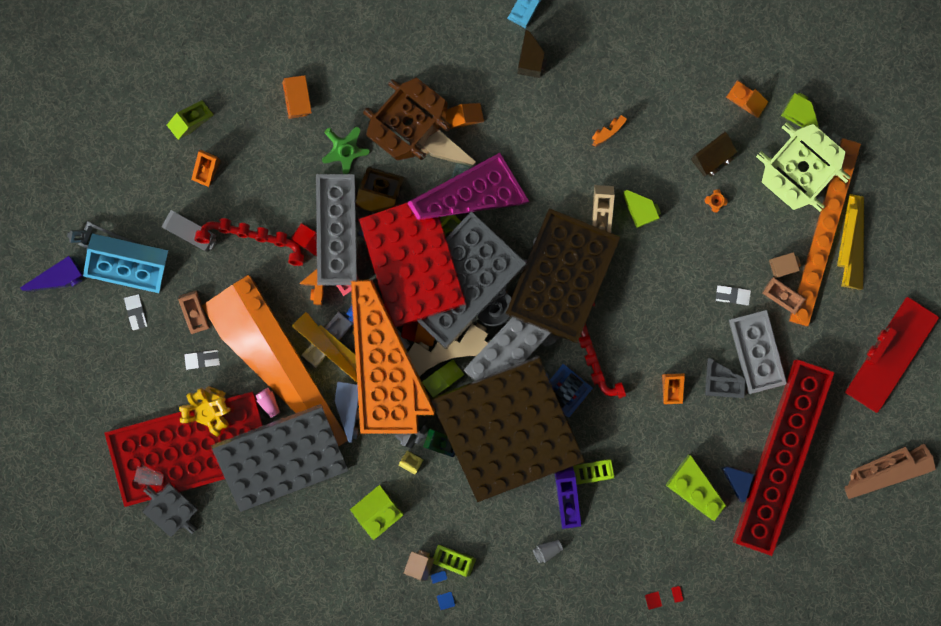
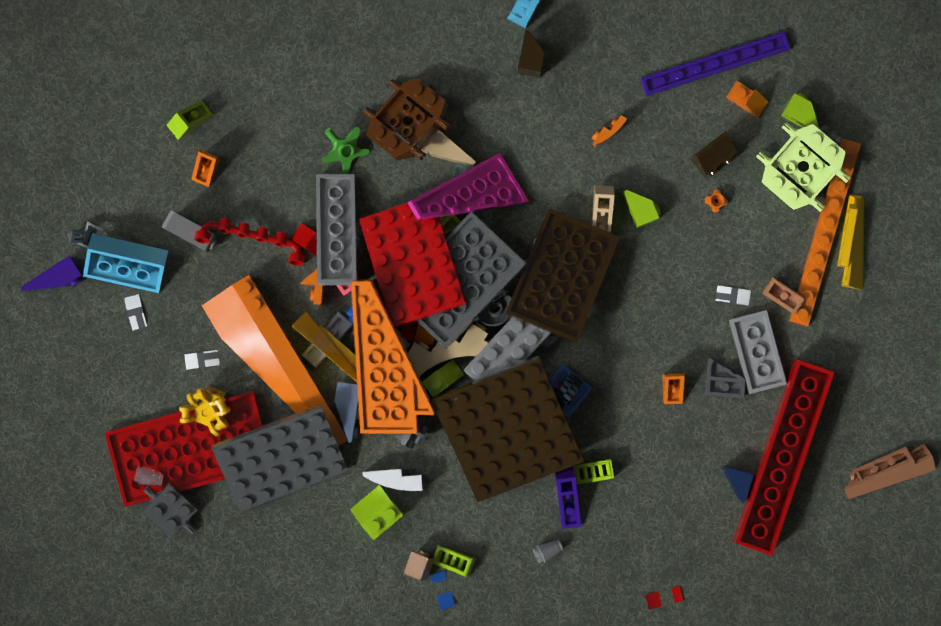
(193, 312): nougat slope -> none
(268, 402): bright pink cone -> none
(296, 96): orange hinge -> none
(378, 190): dark brown slope -> none
(393, 479): none -> white slope
(411, 462): light yellow slope -> none
(439, 443): dark green slope -> none
(464, 115): orange slope -> none
(592, 360): red bar -> none
(696, 489): lime wedge -> none
(715, 63): none -> dark purple tile
(785, 265): medium nougat brick -> none
(891, 354): red bracket -> none

